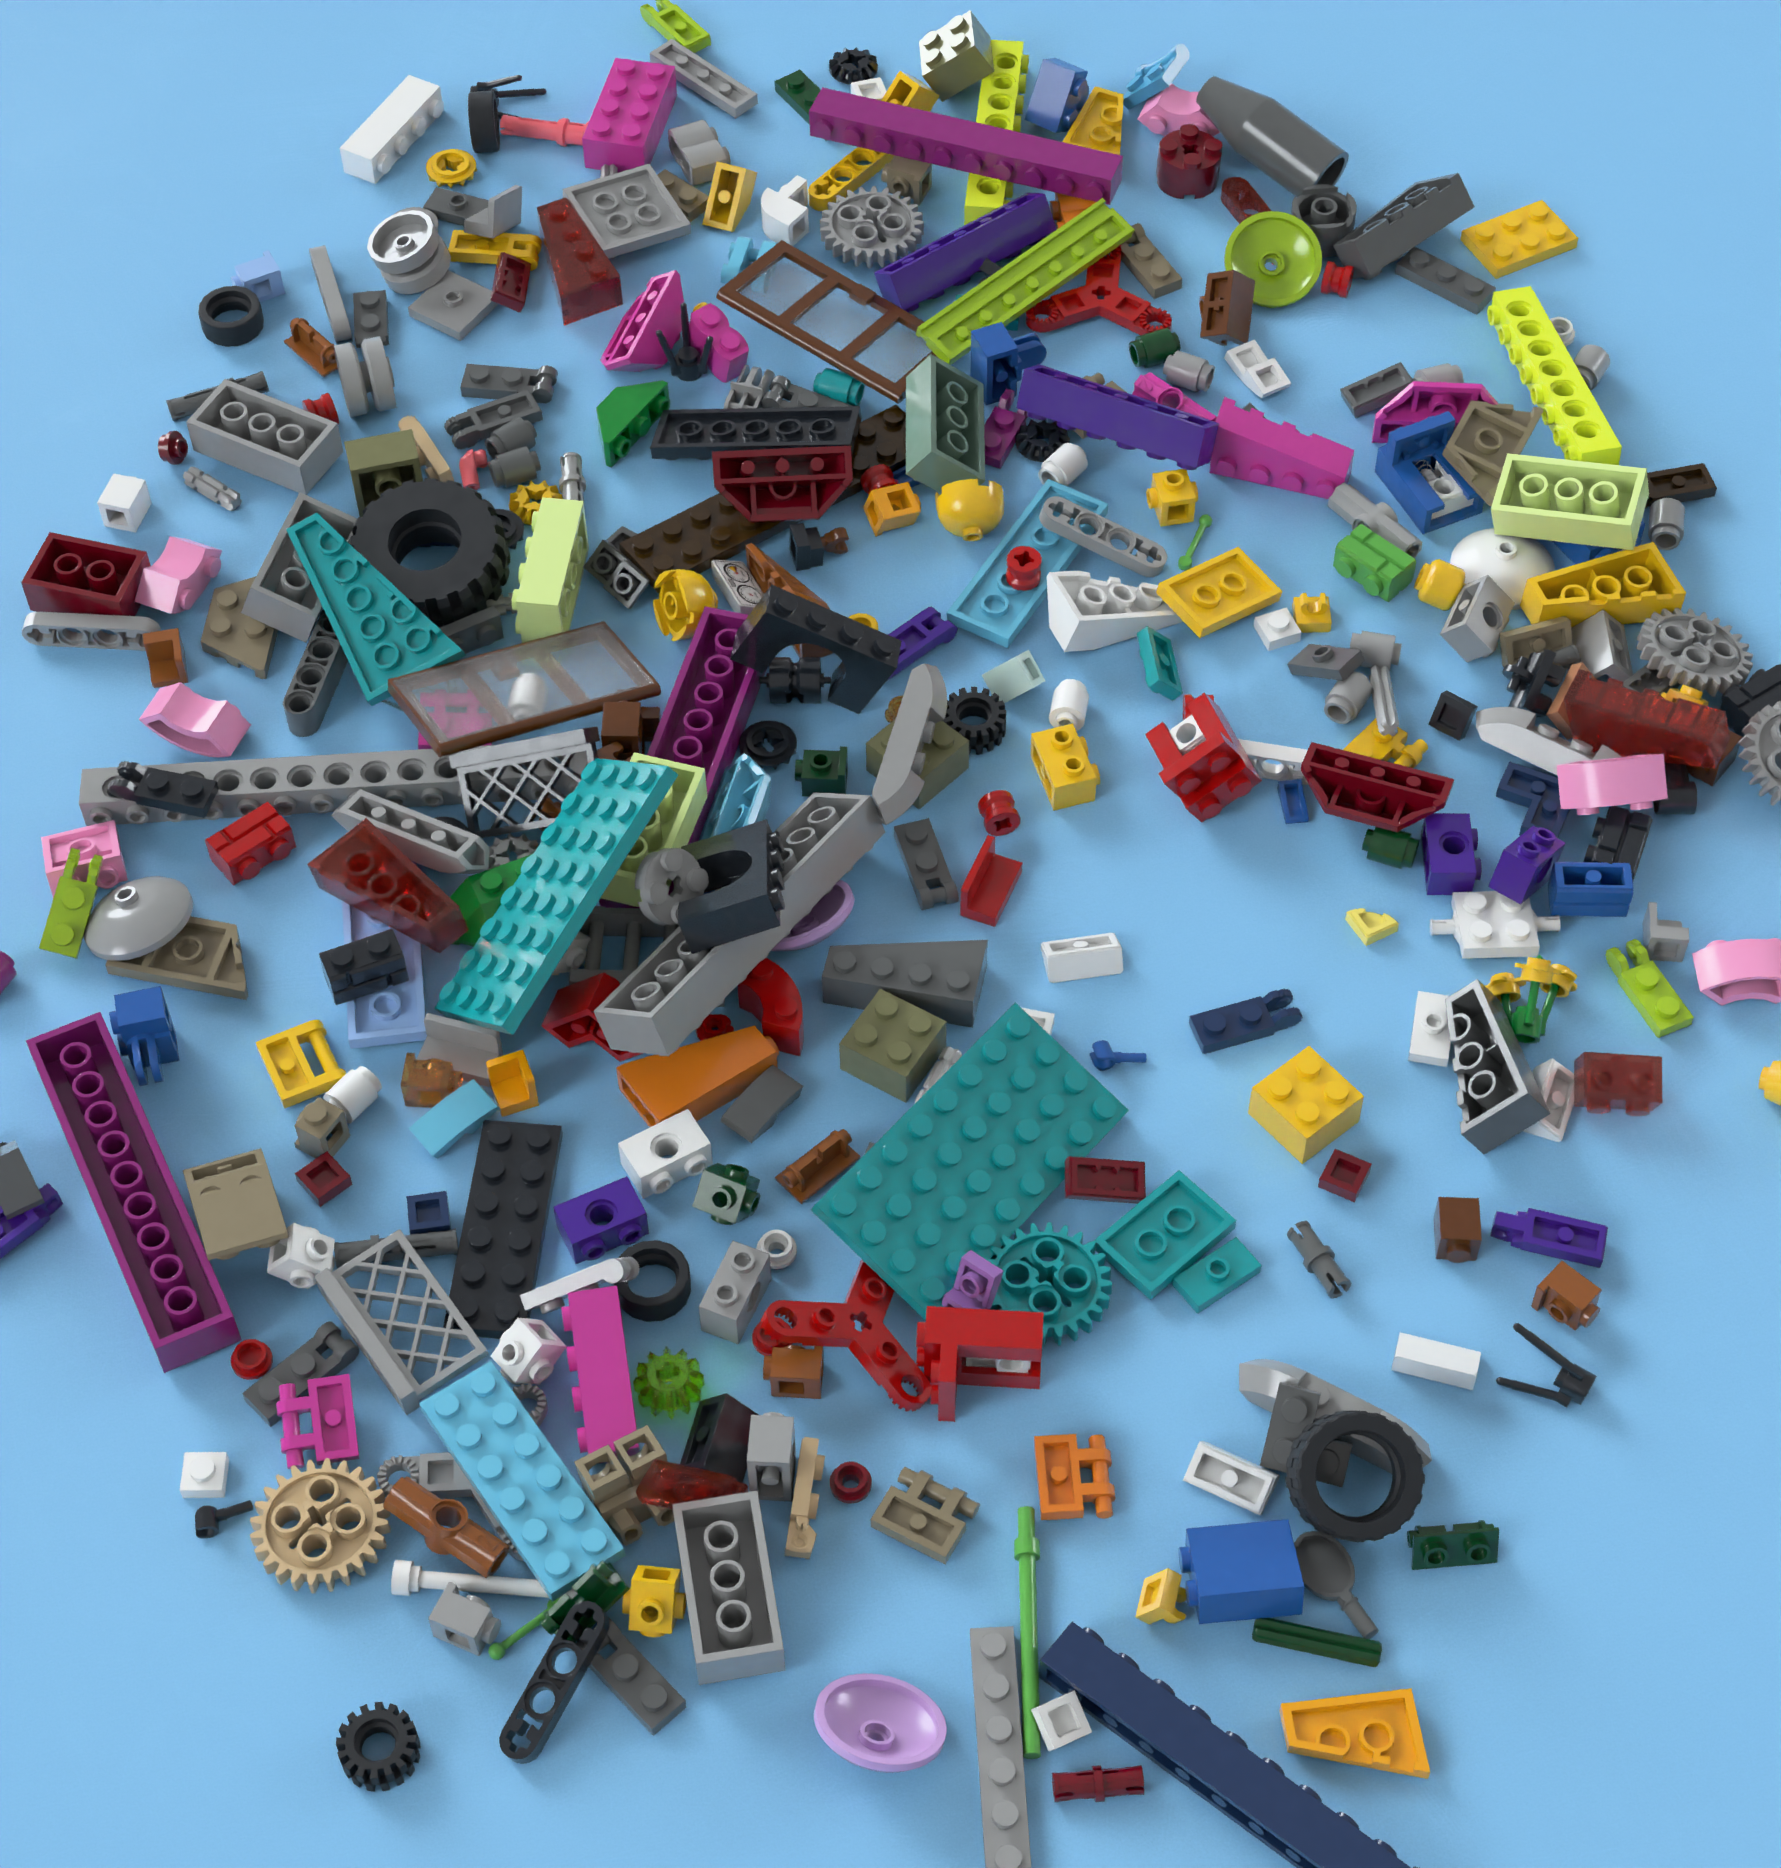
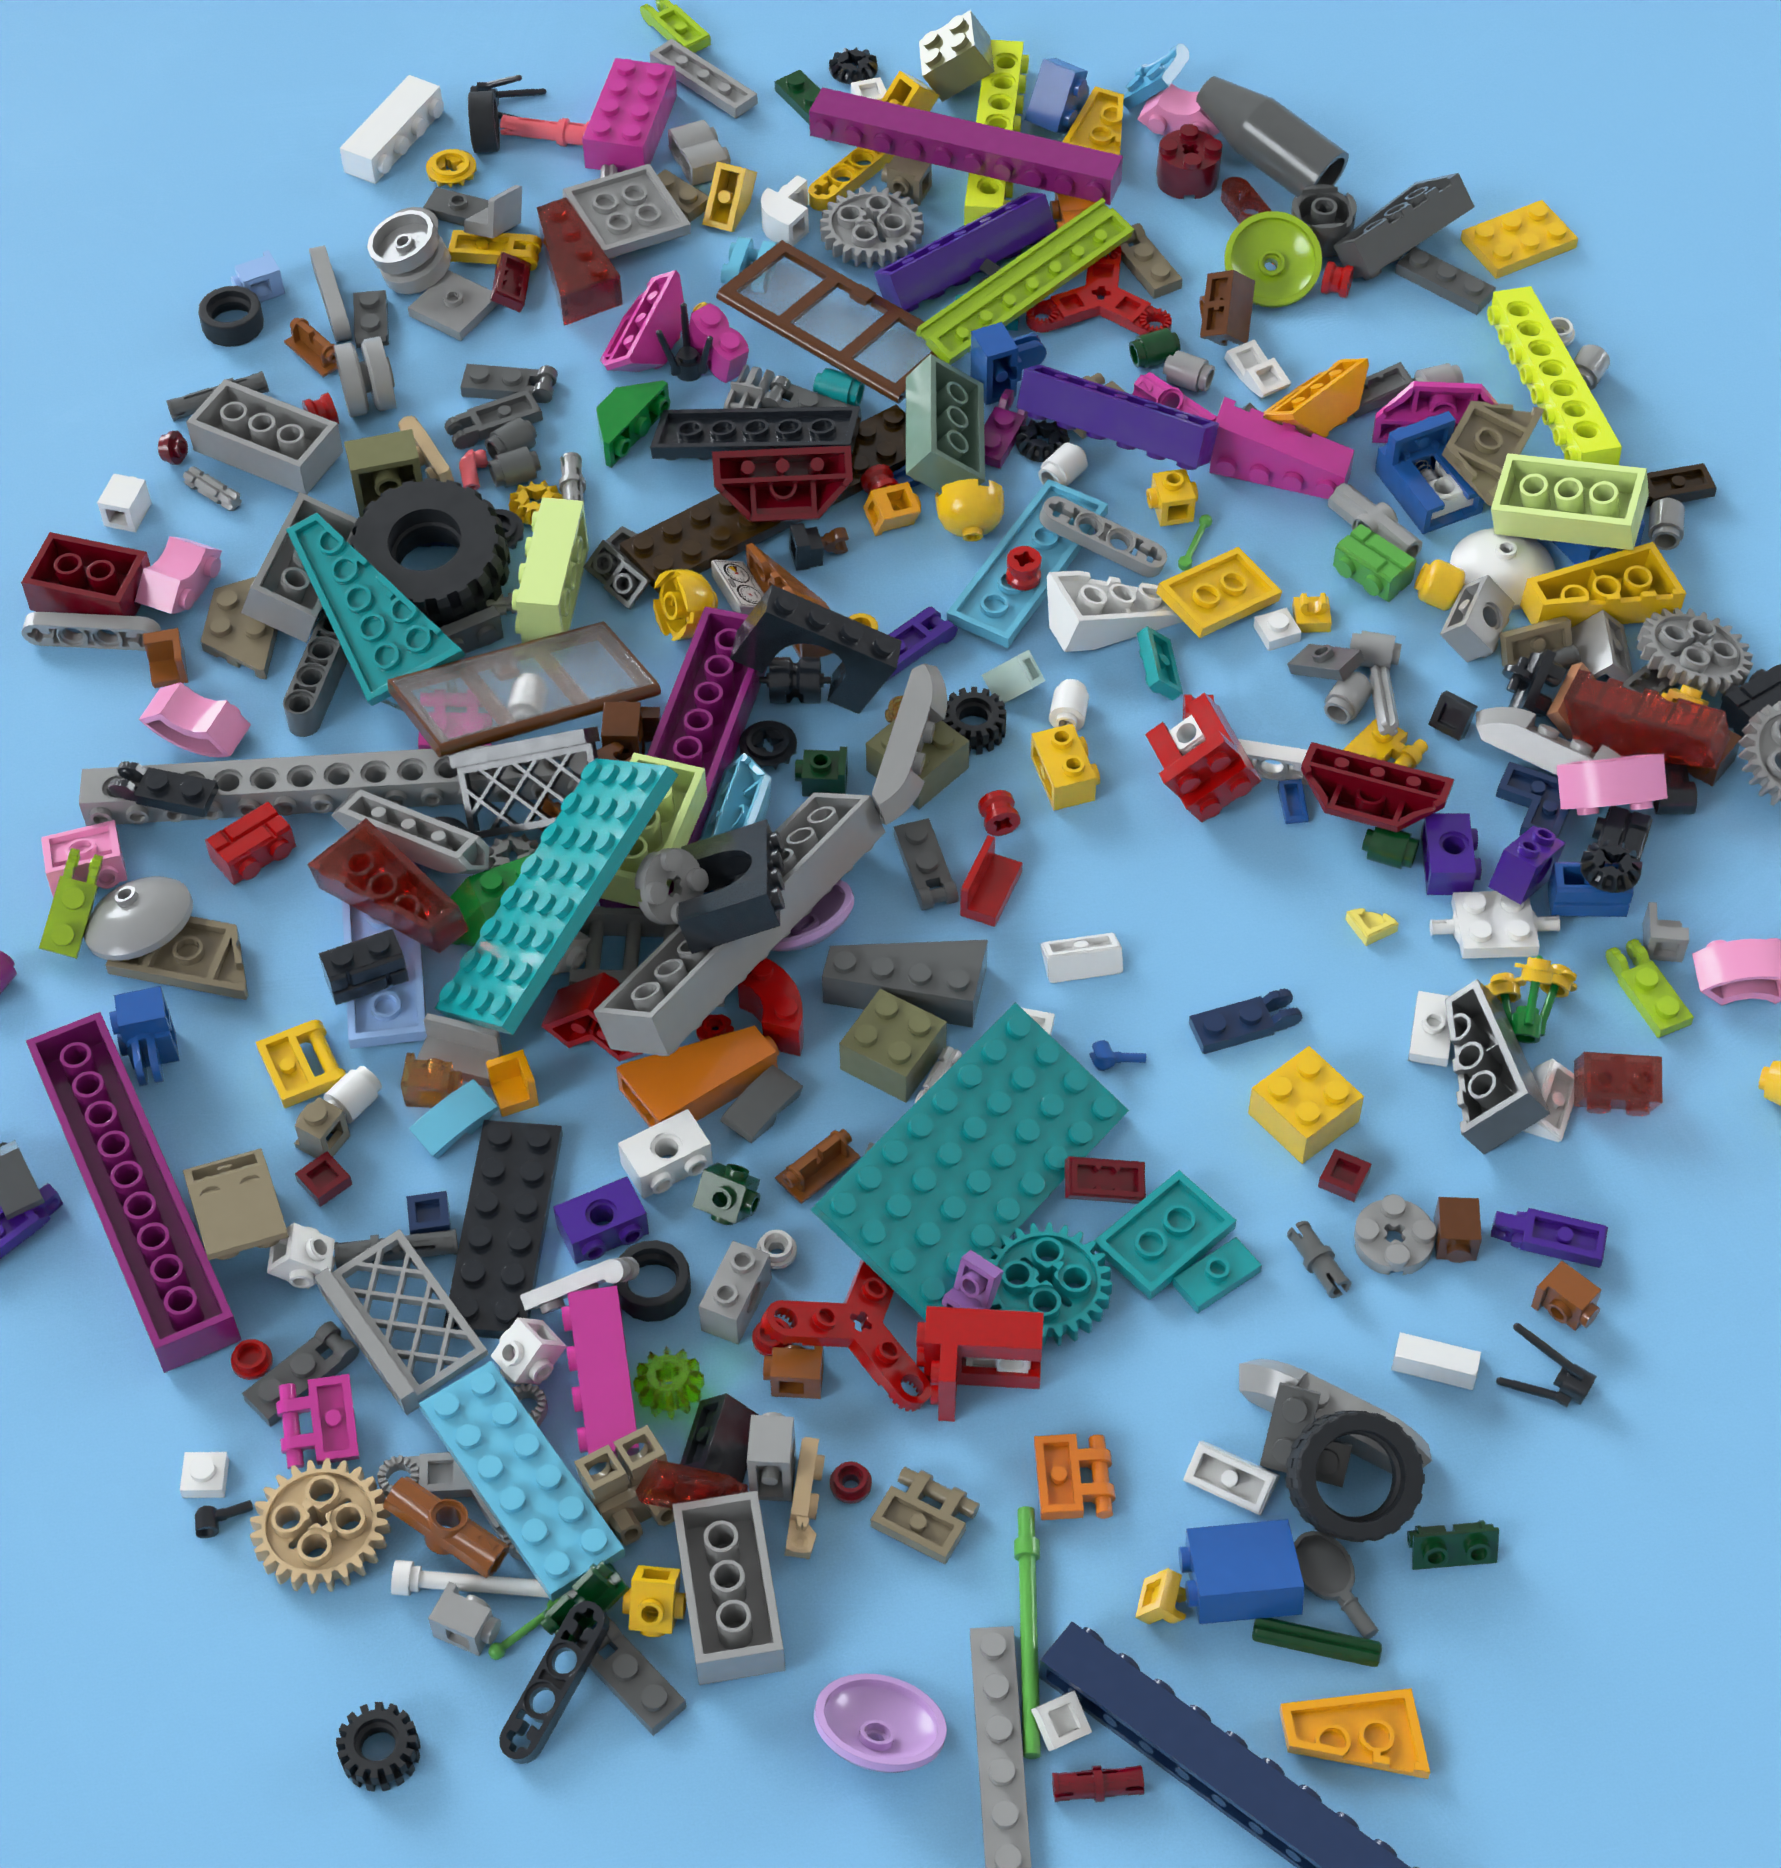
(1323, 399): none -> light orange wedge
(1394, 1215): none -> light grey plate
(1609, 878): none -> black gear

